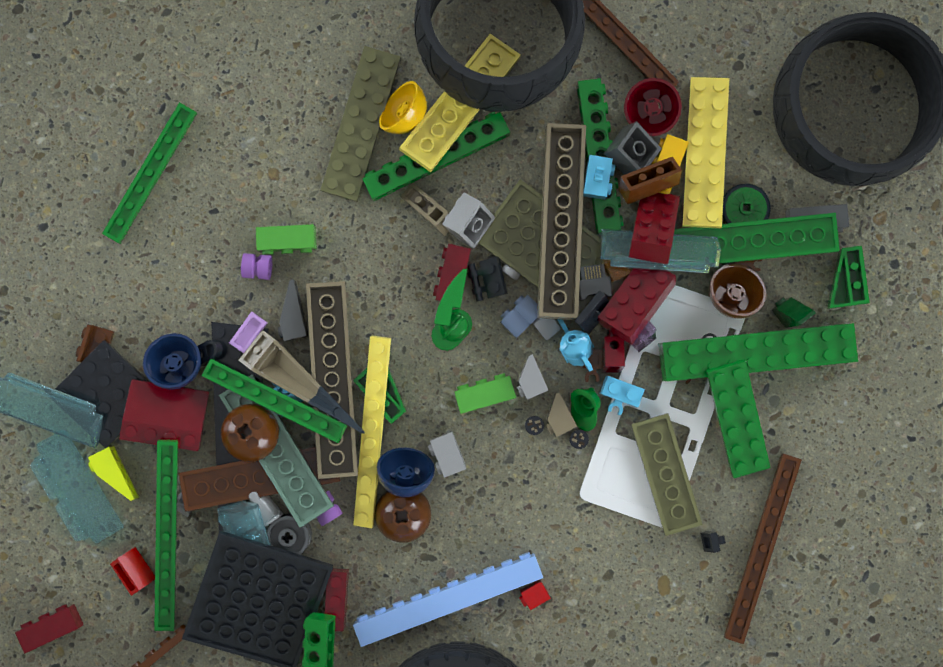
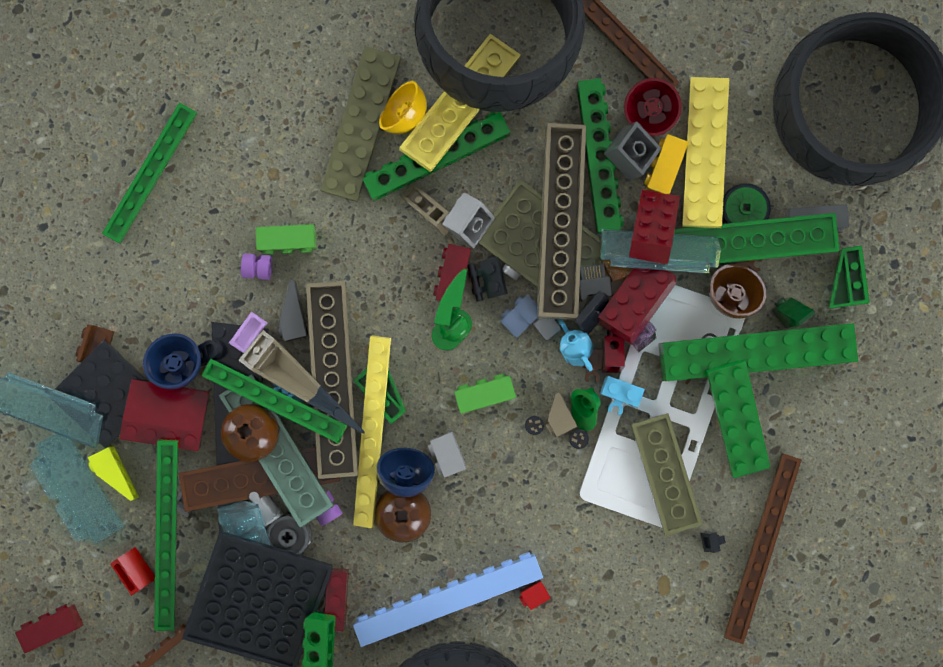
(531, 380): light grey slope -> none
(598, 176): medium azure brick -> none
(650, 180): reddish brown brick -> none

